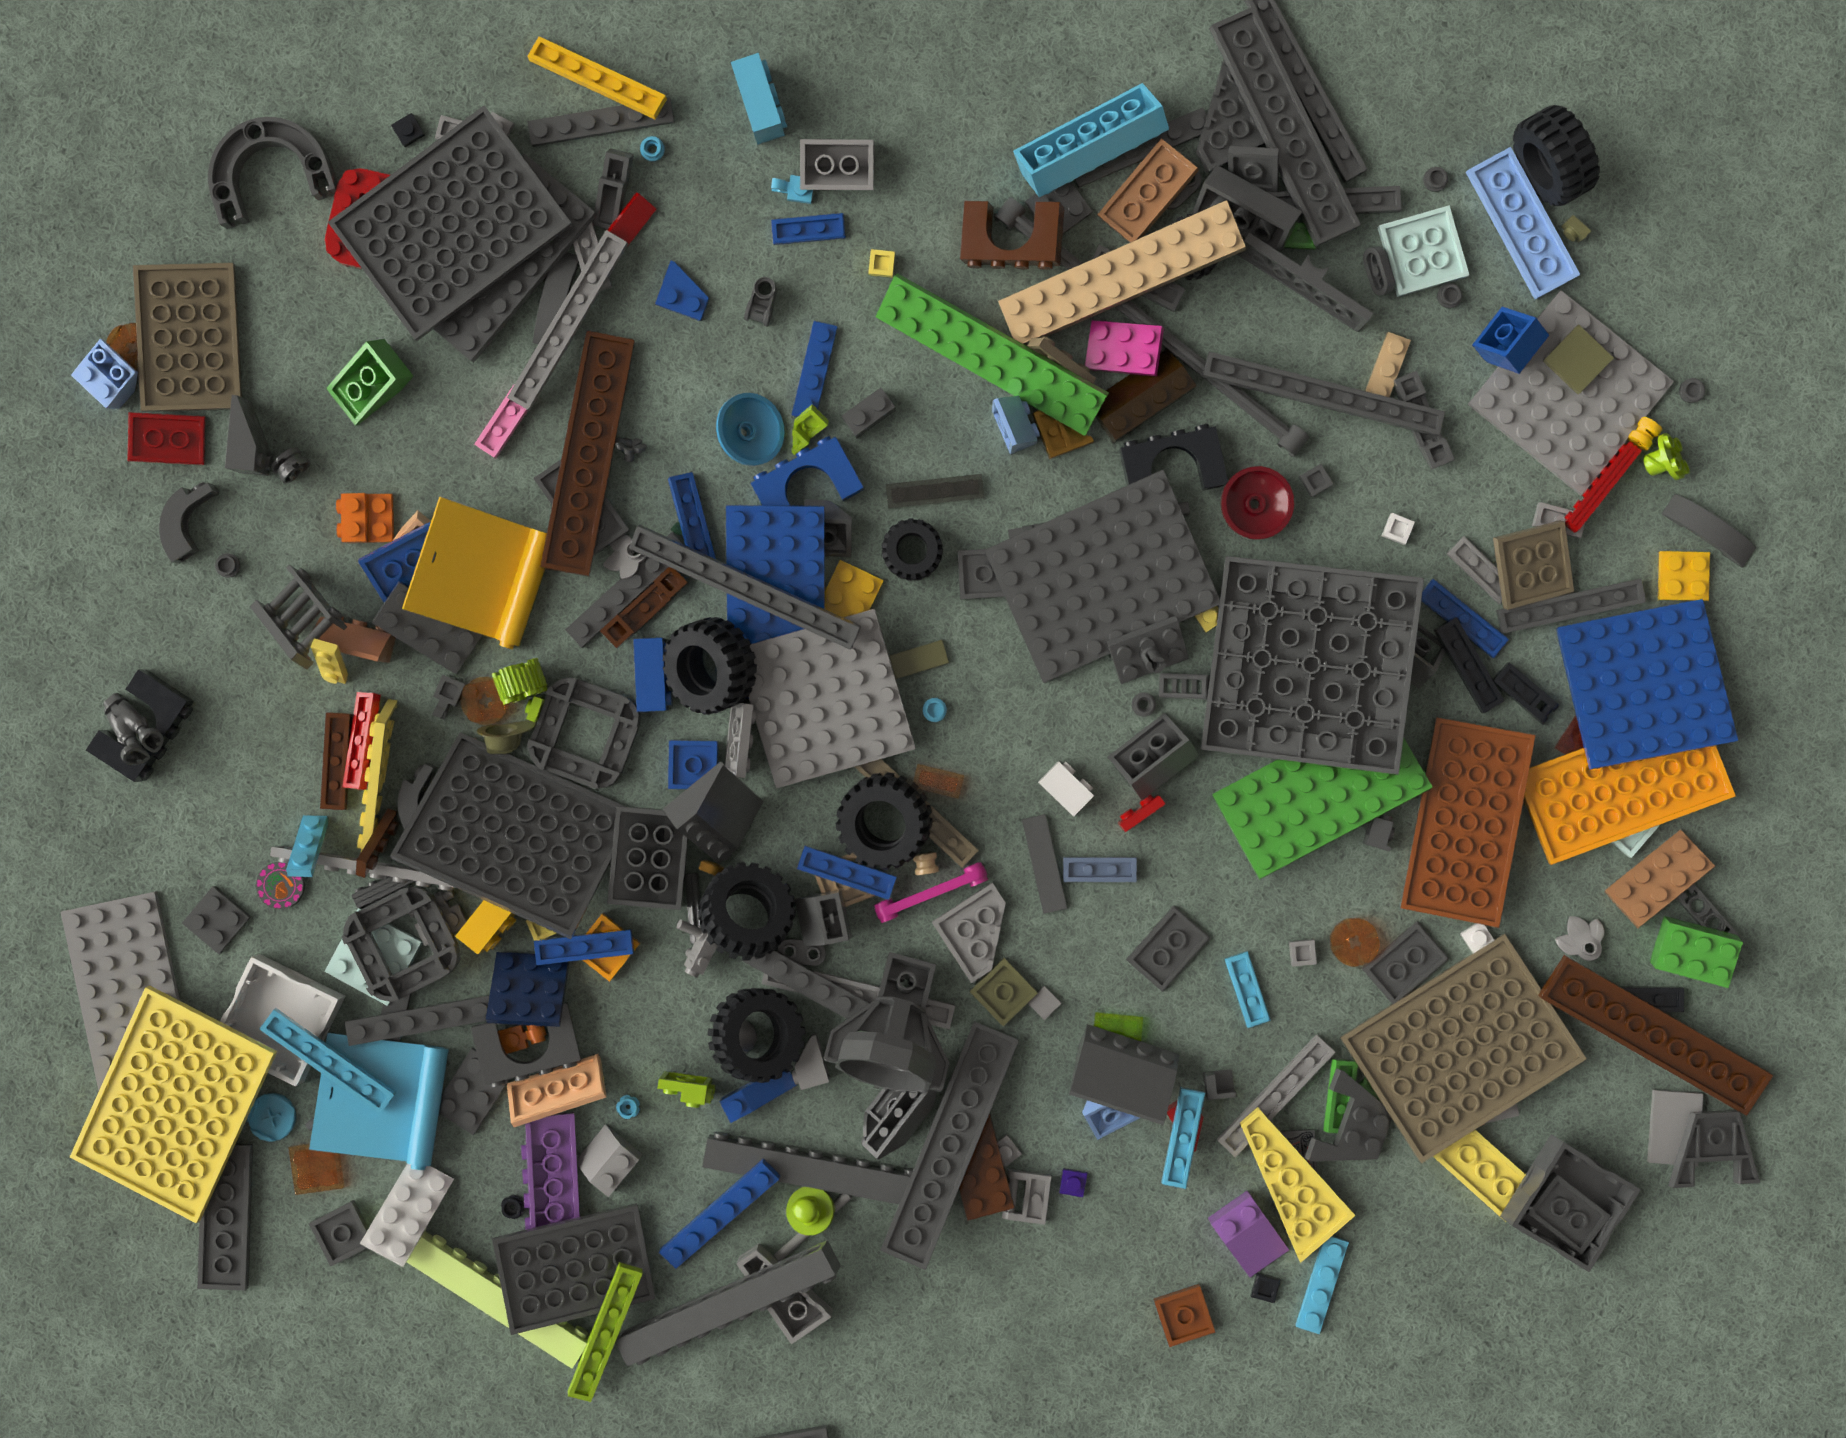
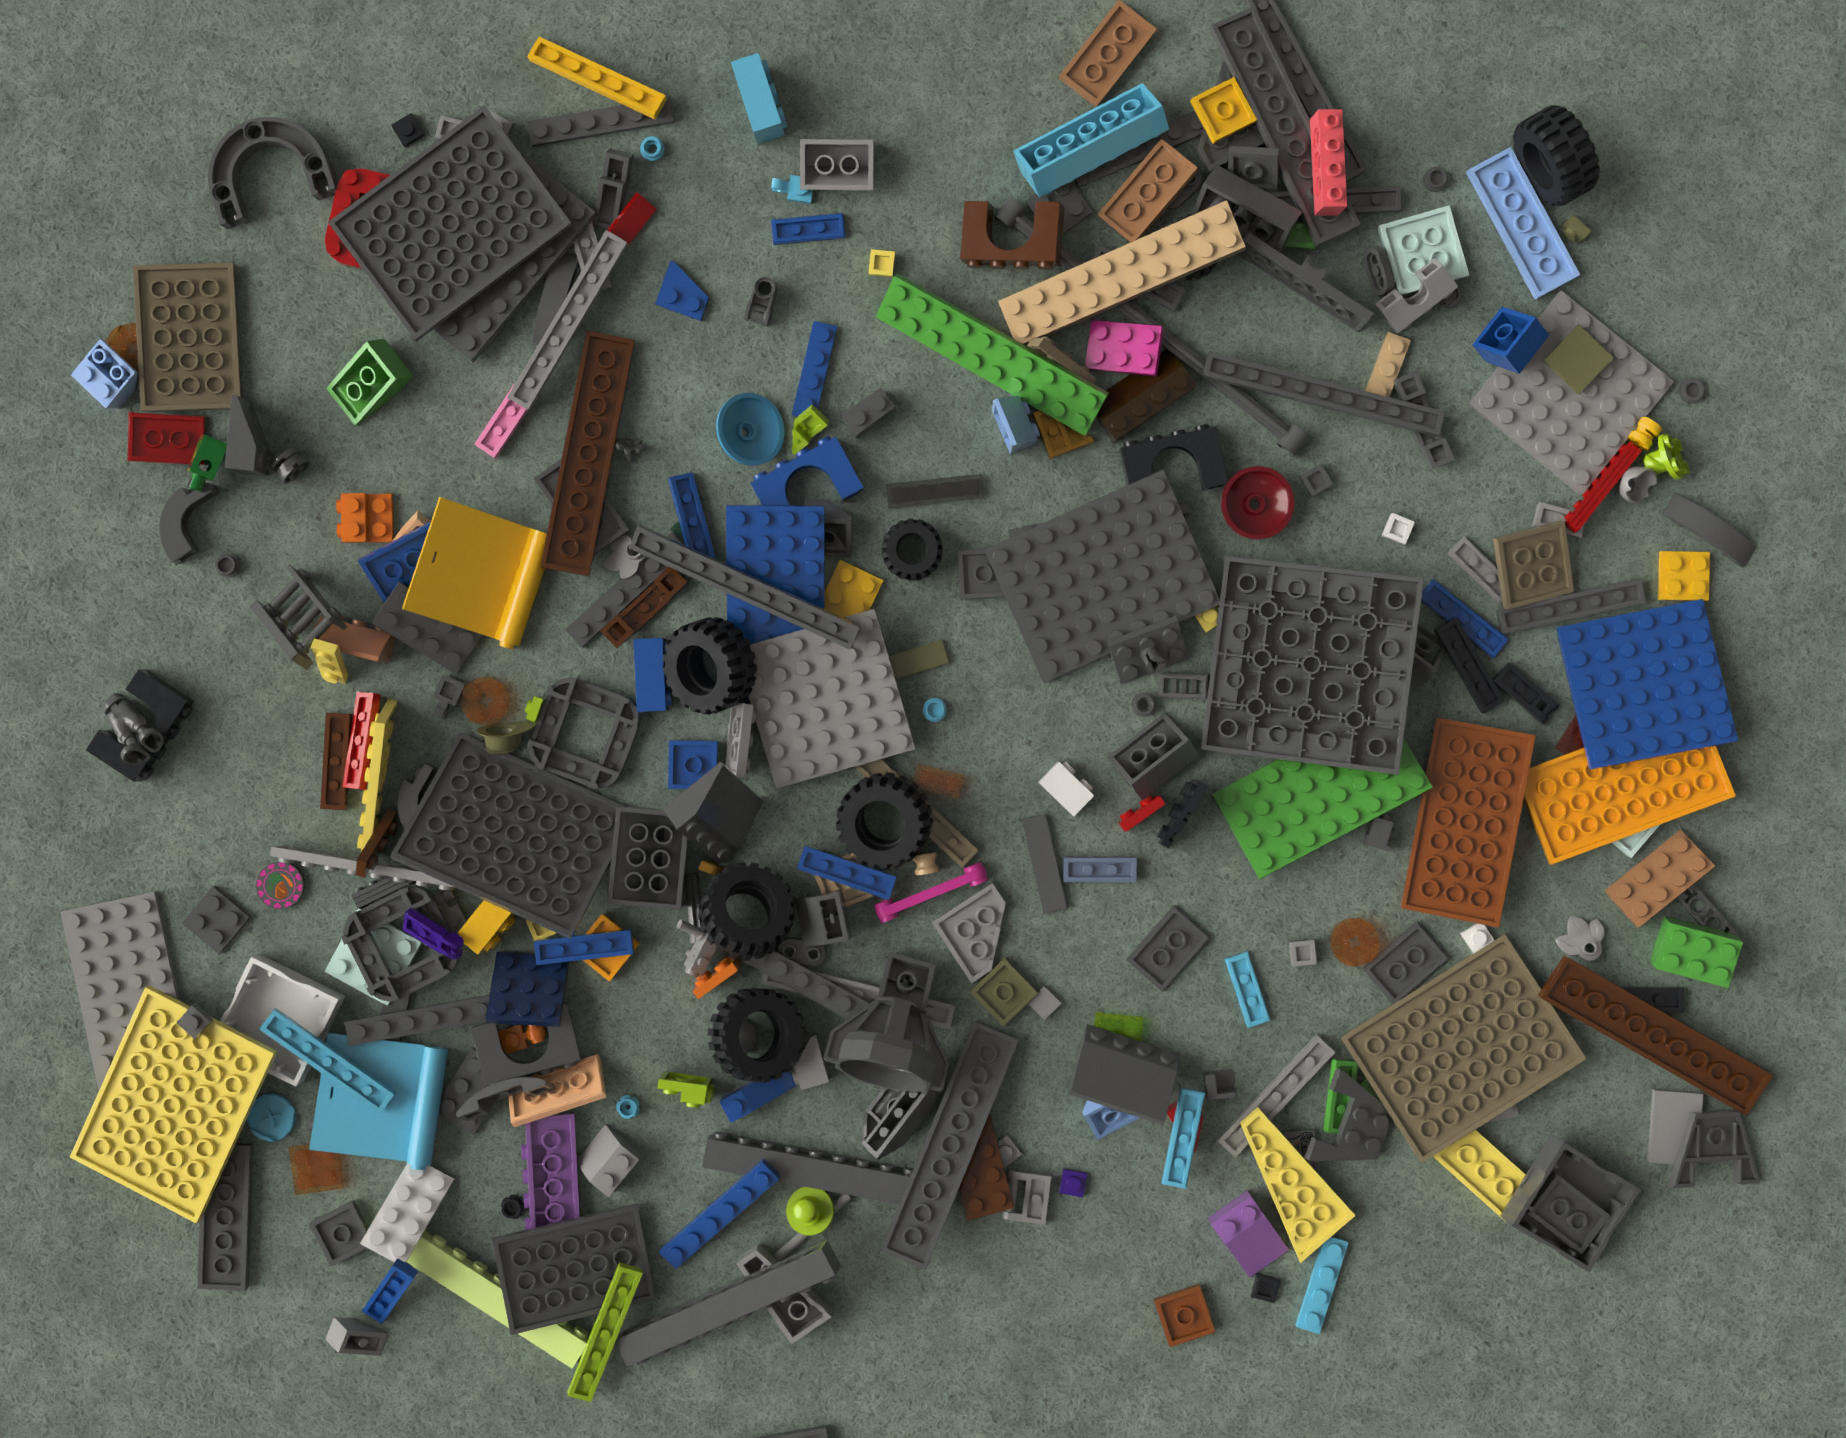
(195, 1021): none -> dark grey plate
(212, 453): none -> green torso
(307, 846): medium azure plate -> none
(355, 1337): none -> light grey slope
(390, 1290): none -> blue plate
(433, 934): none -> dark purple hinge
(478, 1104): none -> dark grey slope
(520, 681): lime brick -> none
(708, 981): none -> orange plate
(1107, 53): none -> medium nougat plate
(1192, 796): none -> black plate
(1223, 110): none -> yellow plate
(1328, 162): none -> coral brick
(1434, 286): none -> light grey arch
(1636, 477): none -> light grey hair

